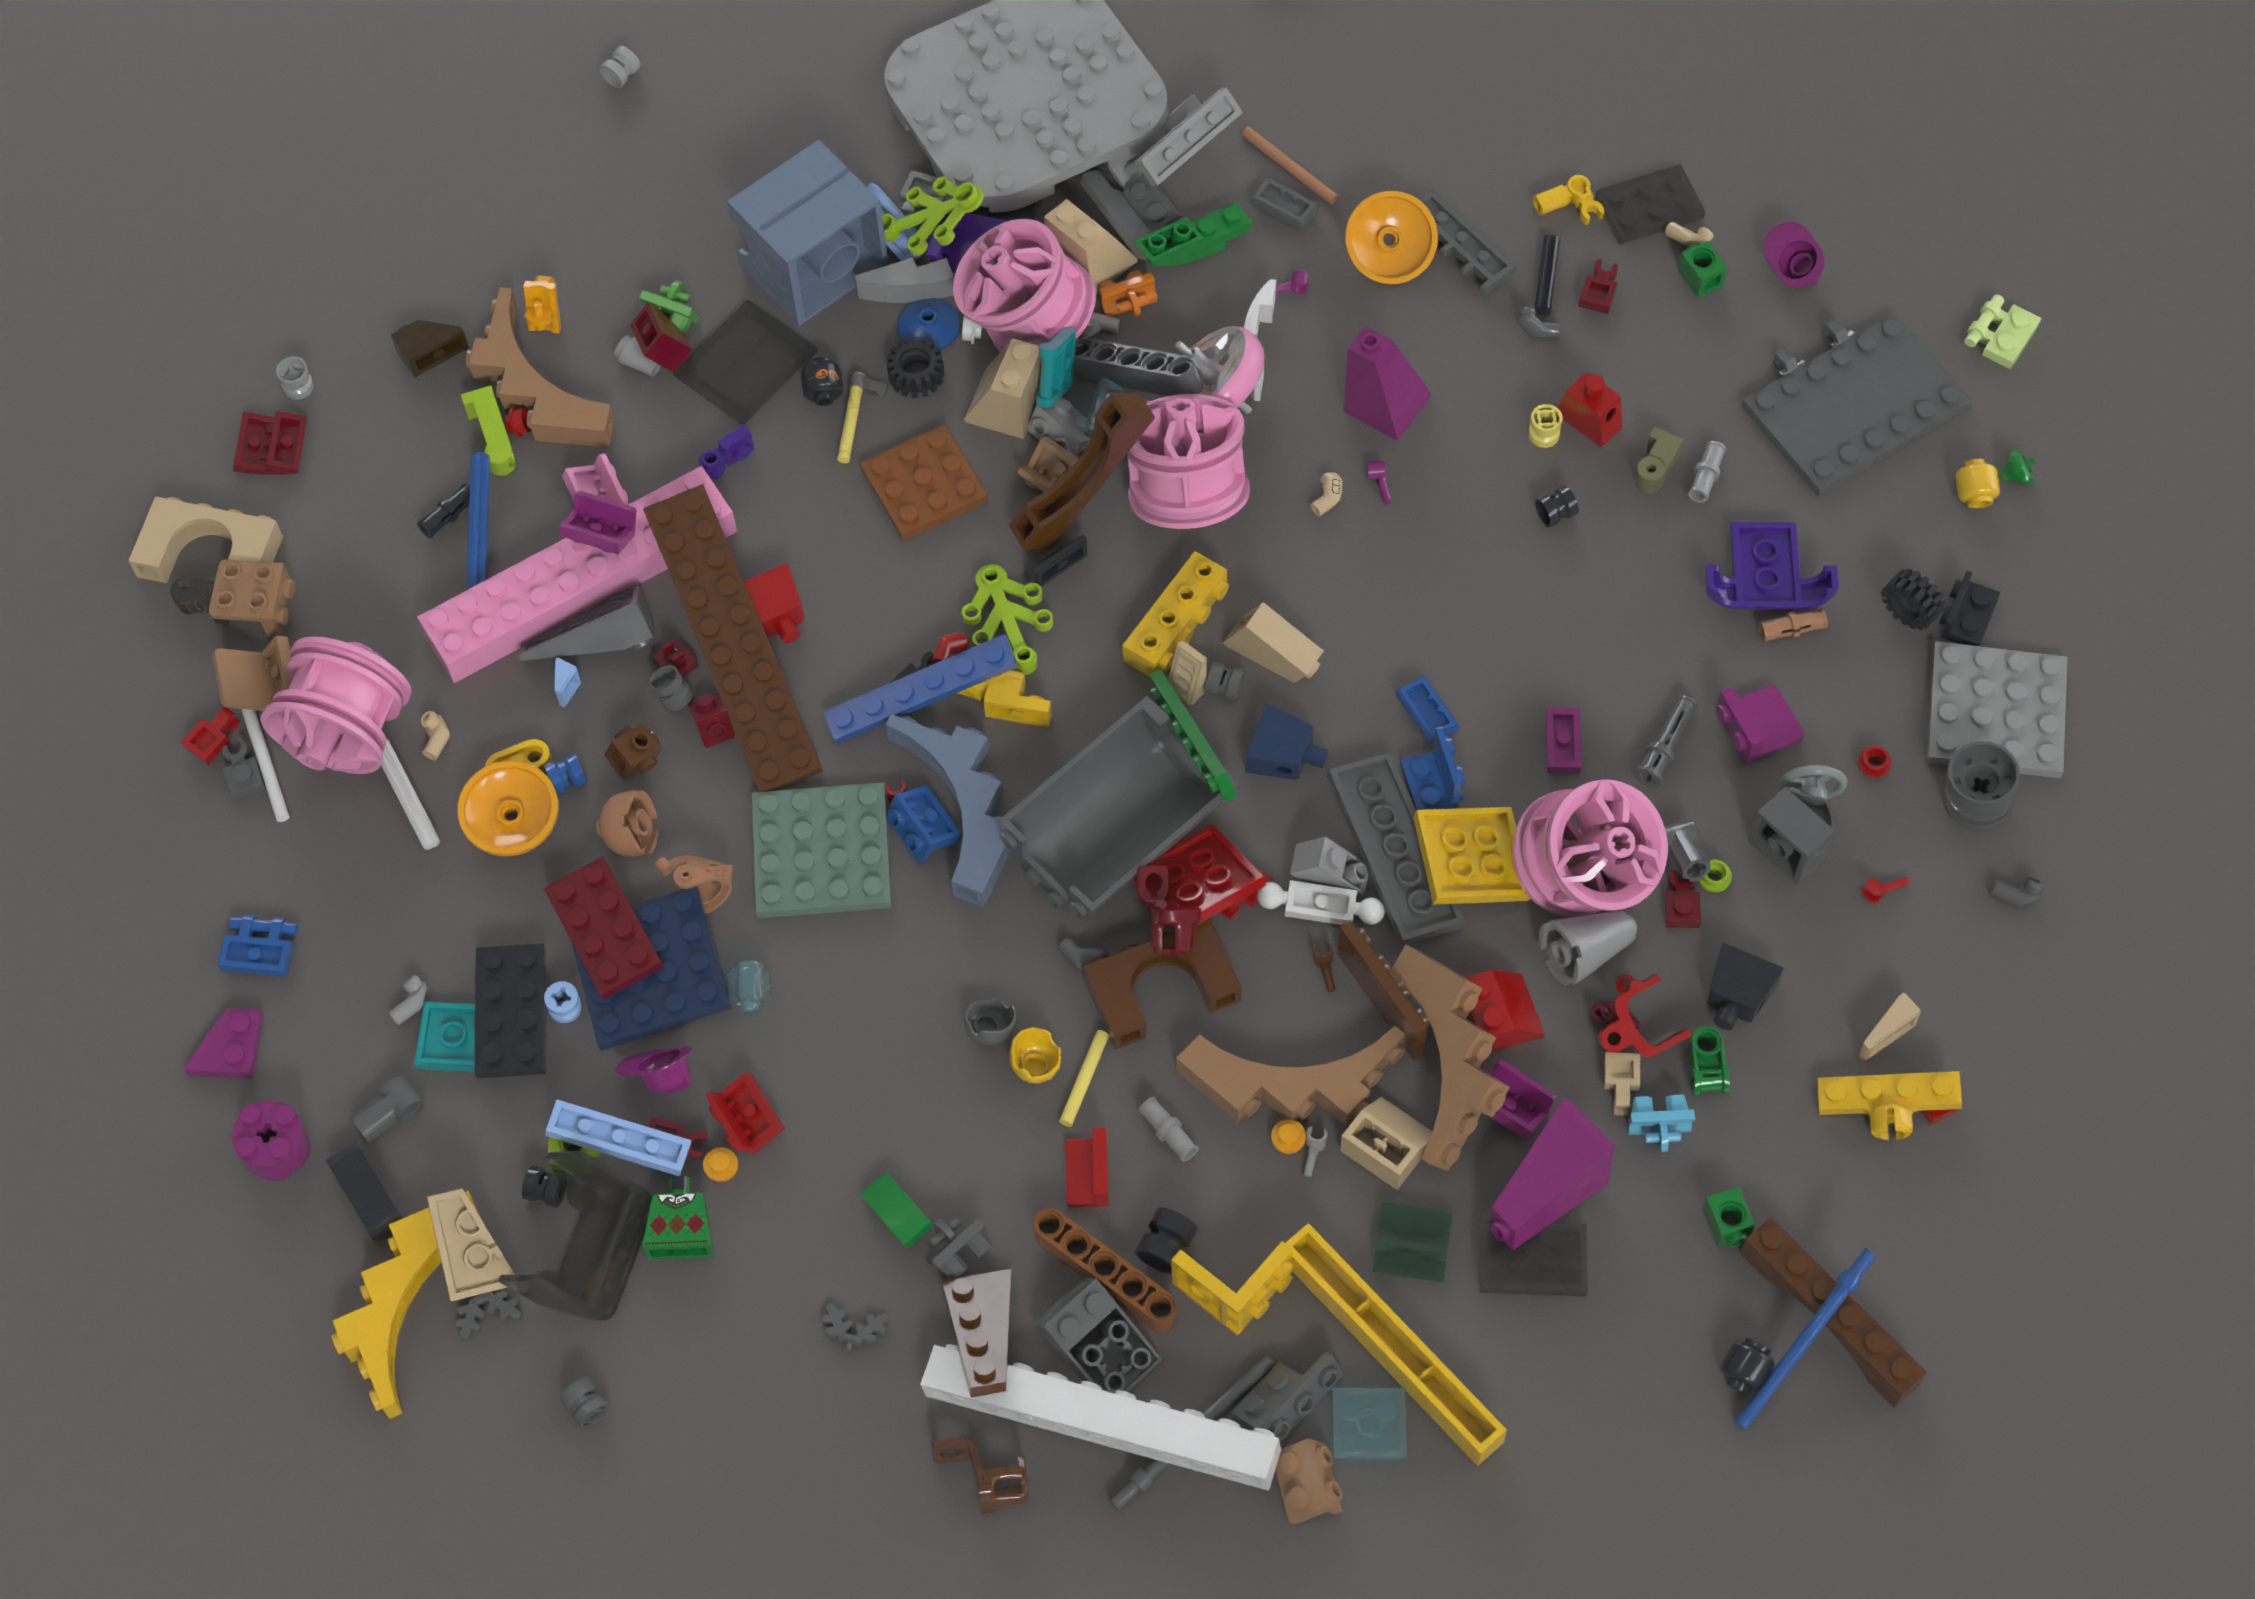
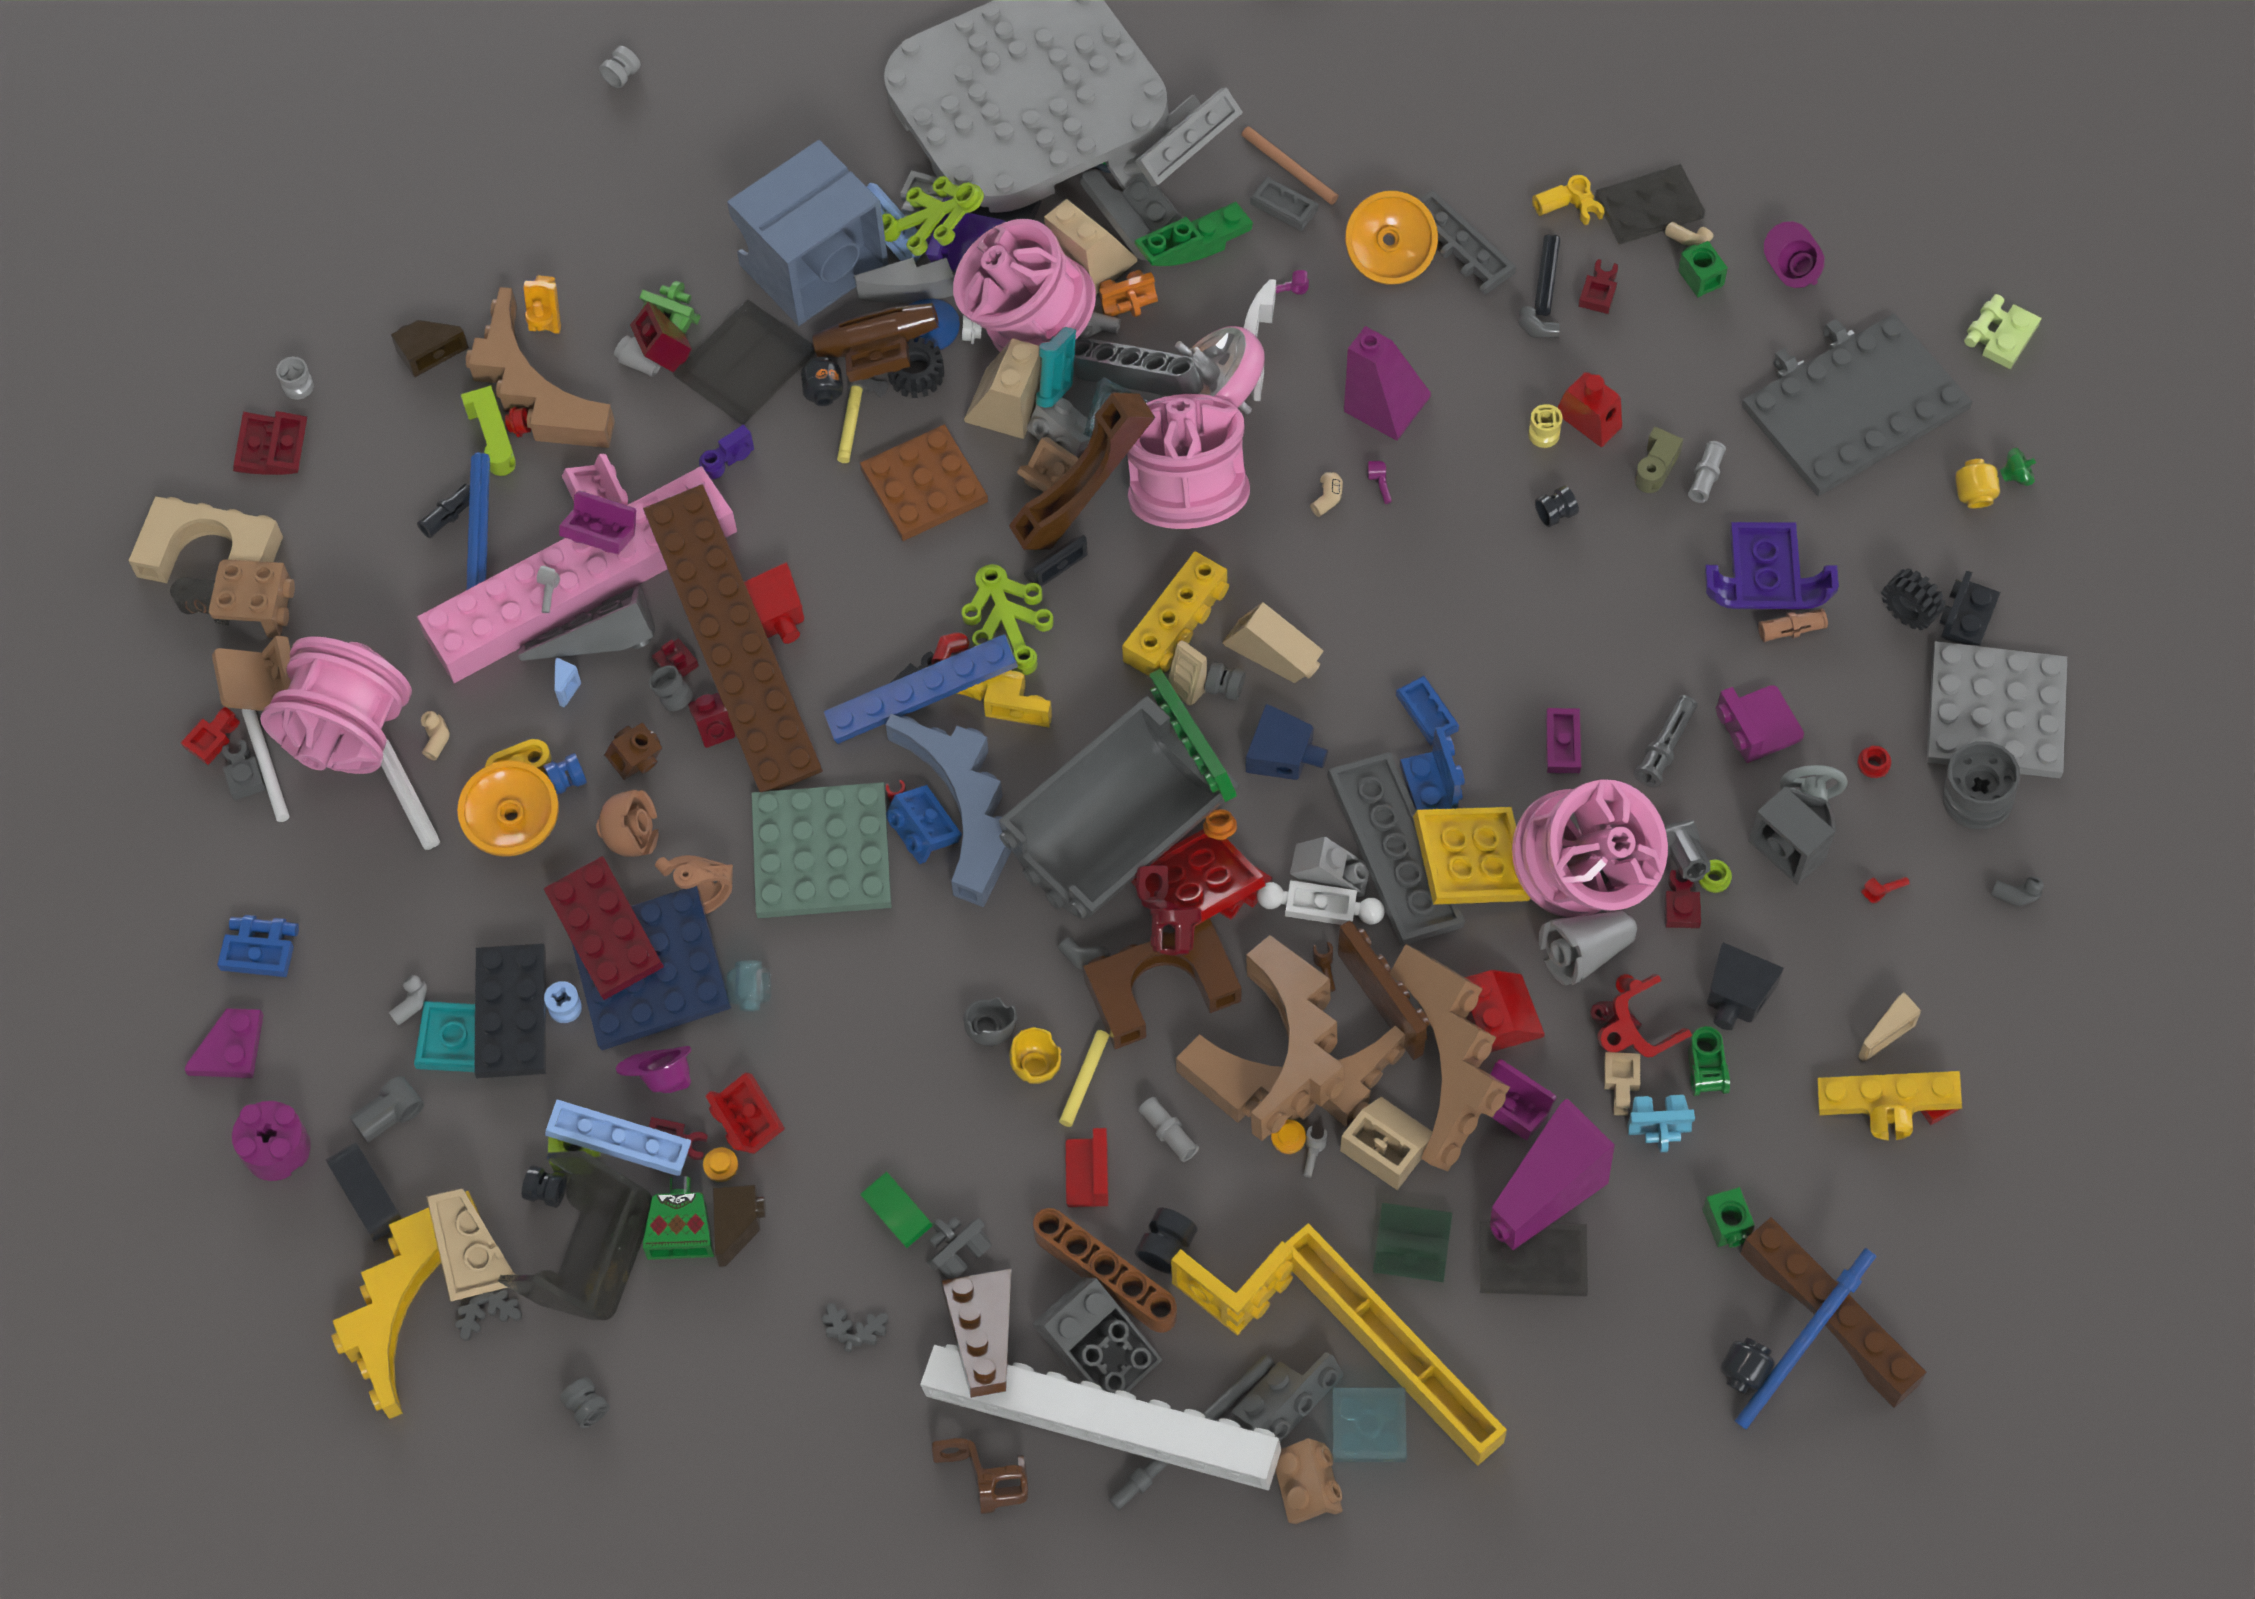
(551, 579): none -> light grey hand
(735, 1219): none -> dark brown slope
(876, 340): none -> reddish brown plate
(1220, 824): none -> orange plate
(1309, 1069): none -> medium nougat arch

